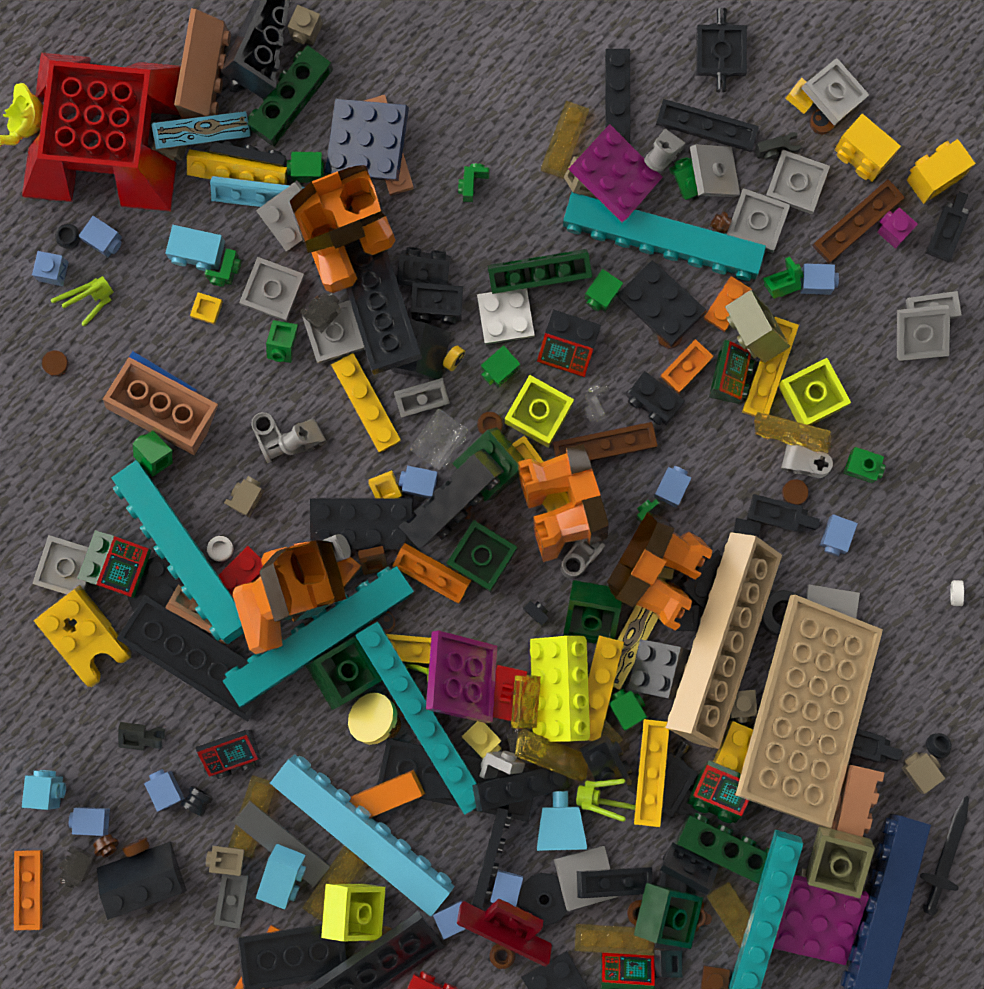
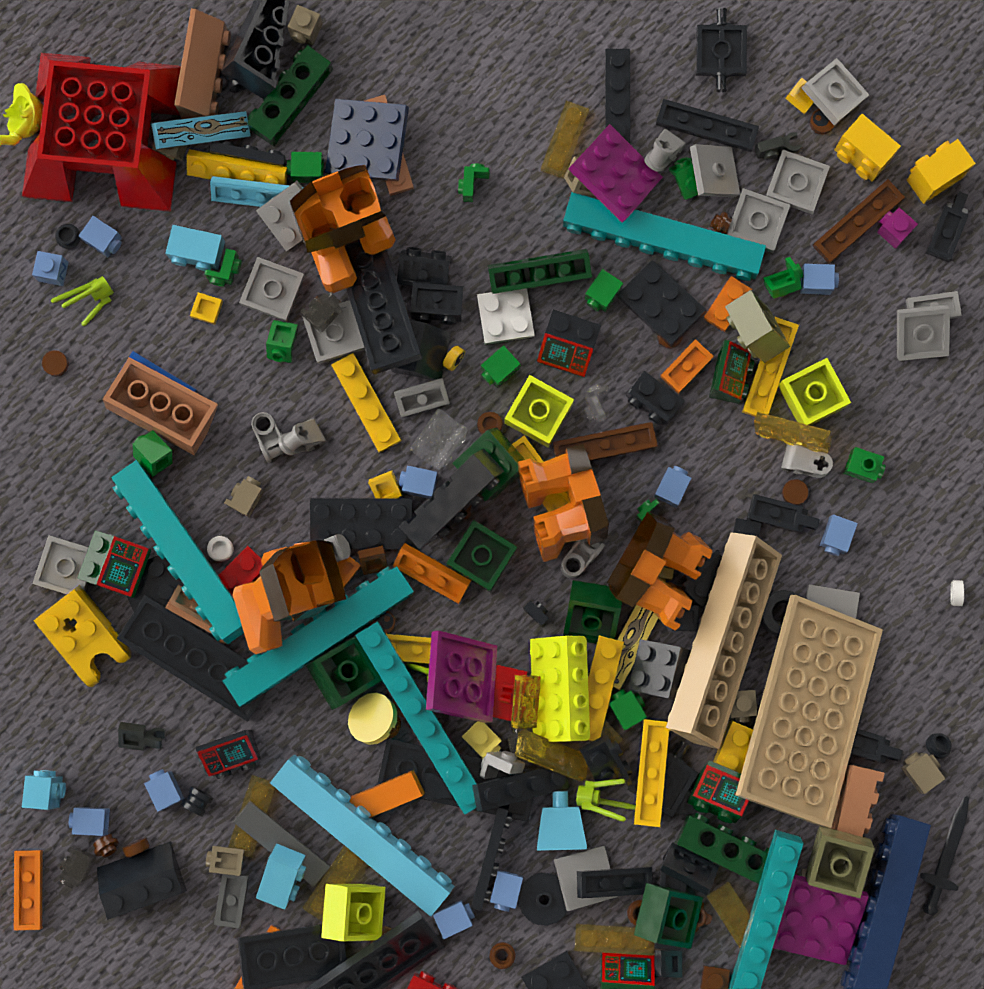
(507, 927): dark red bracket -> none

